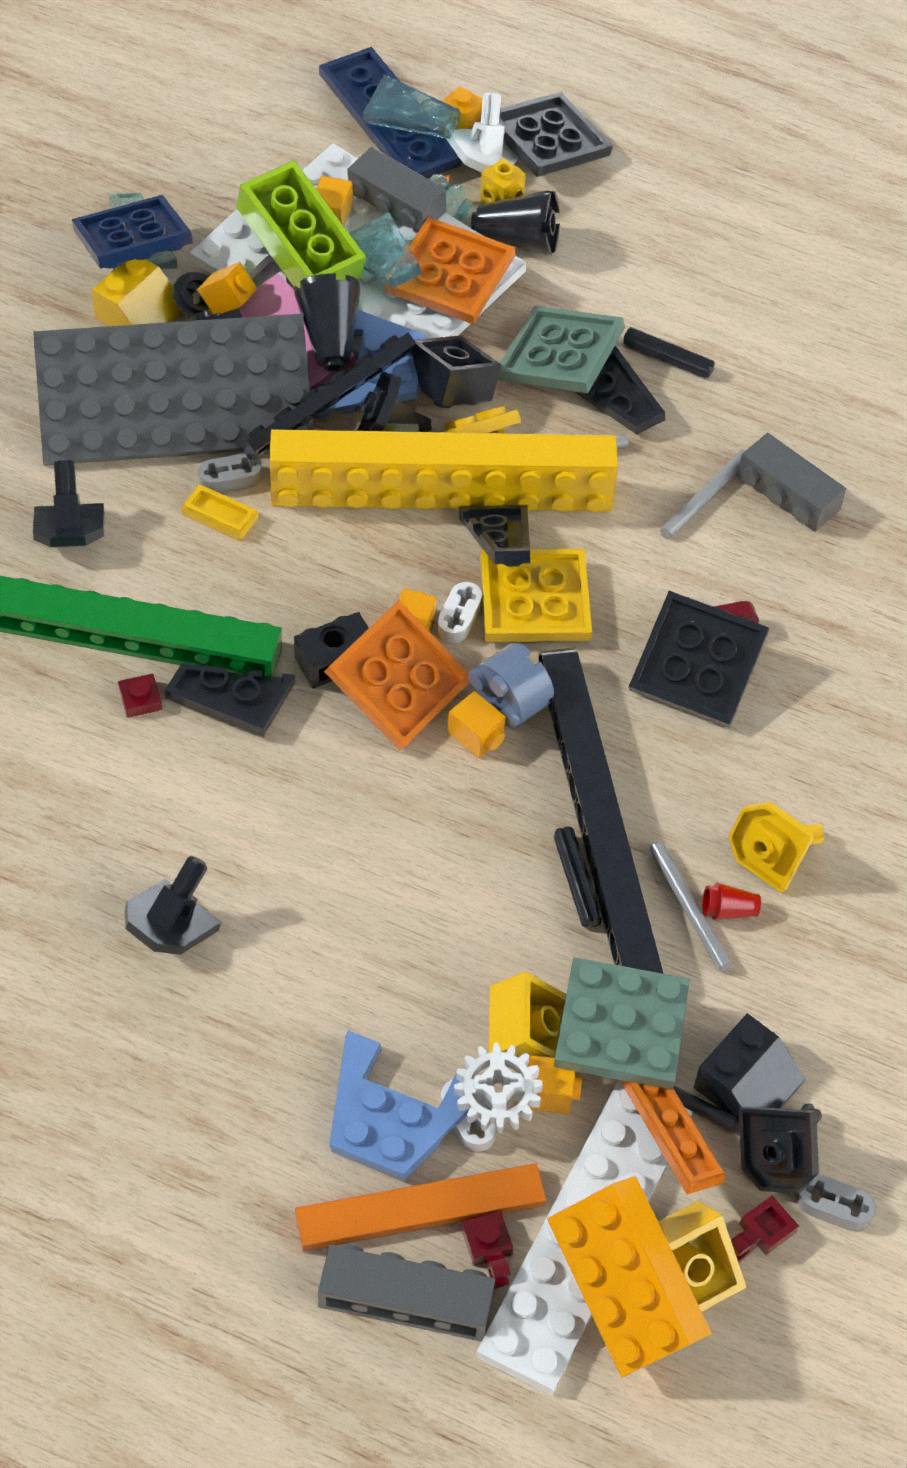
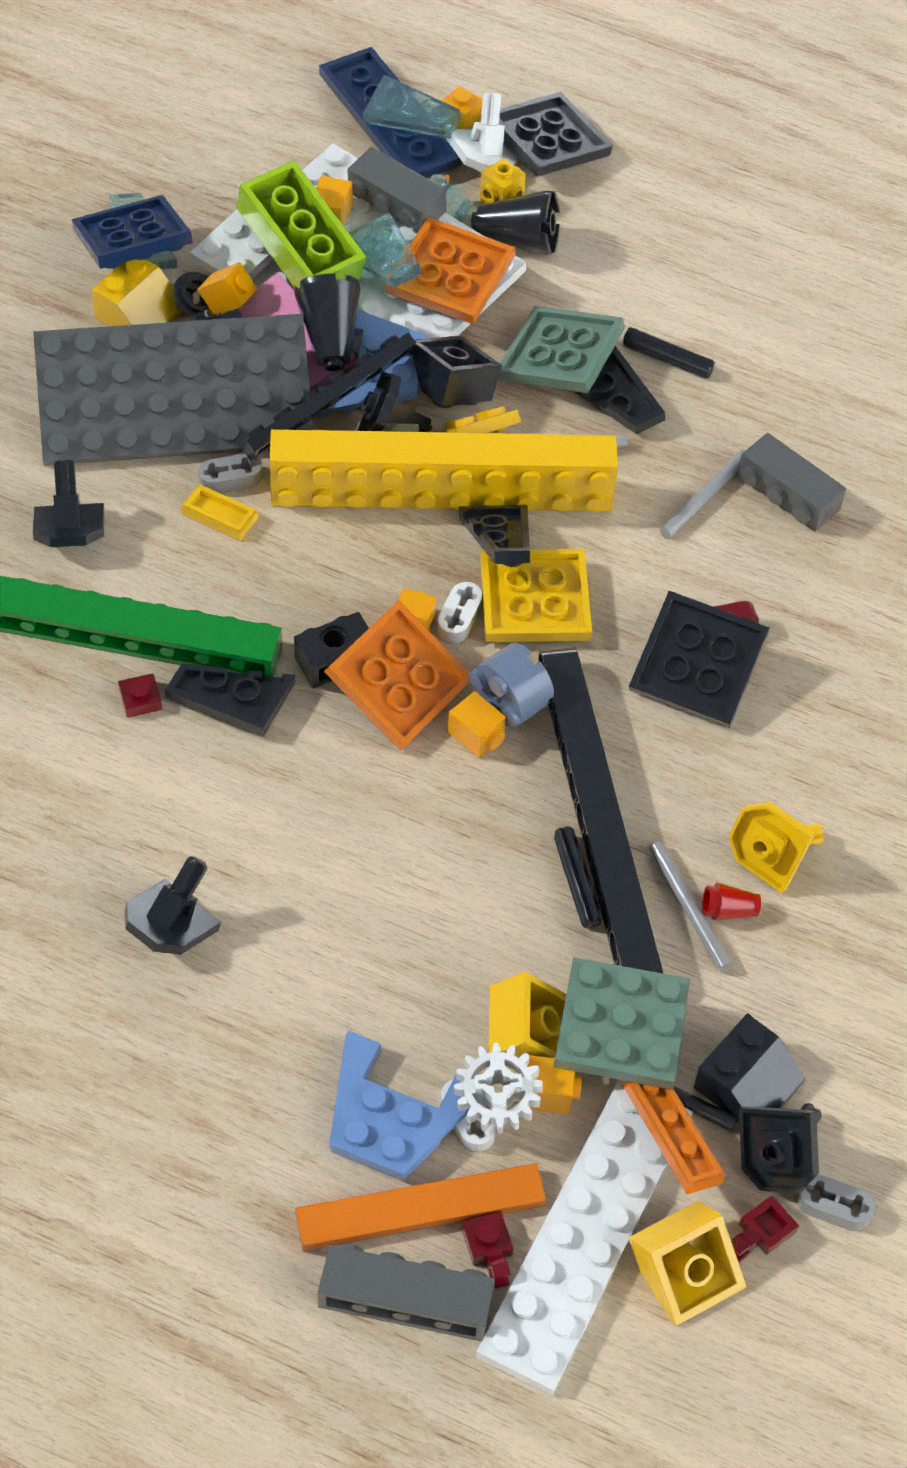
(628, 1276): light orange brick -> none

